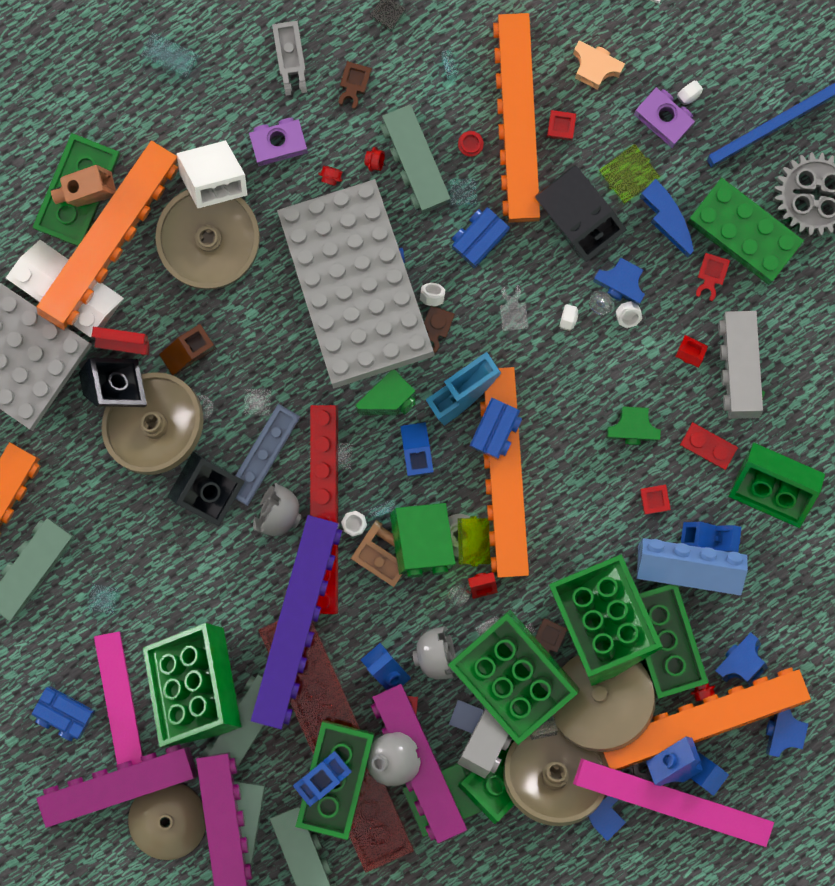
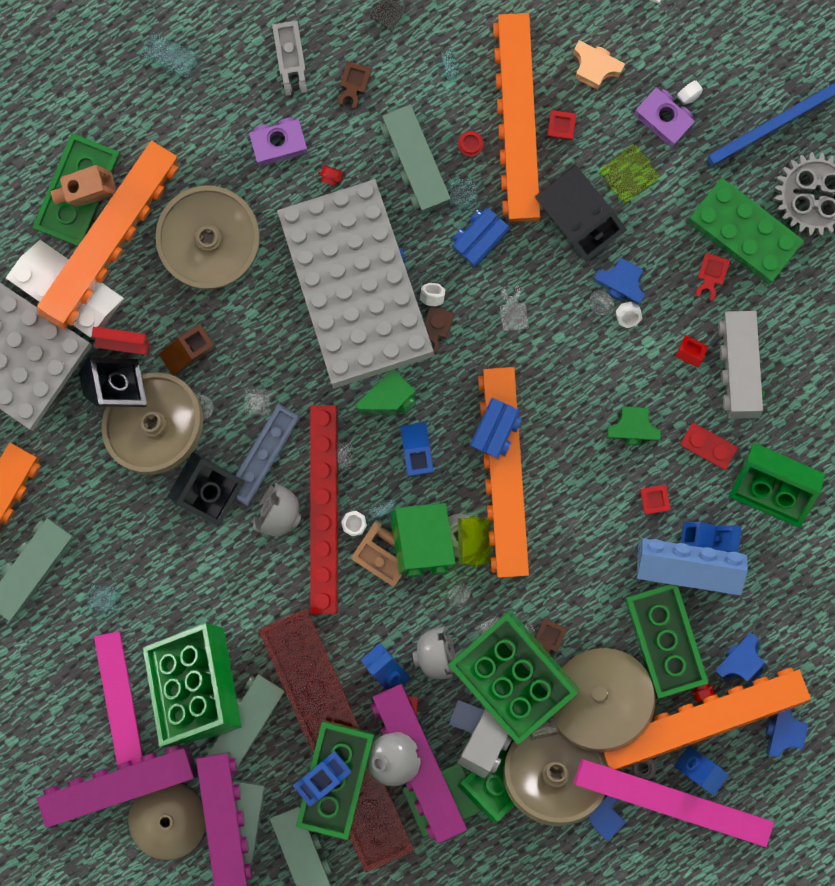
(62, 713): blue brick -> none
(212, 174): white brick -> none
(295, 622): dark purple brick -> none
(374, 159): red plate -> none
(463, 388): dark azure slope -> none
(482, 585): red plate -> none
(569, 317): white tile -> none
(605, 619): green slope -> none
(668, 218): blue slope -> none
(675, 763): blue brick -> none

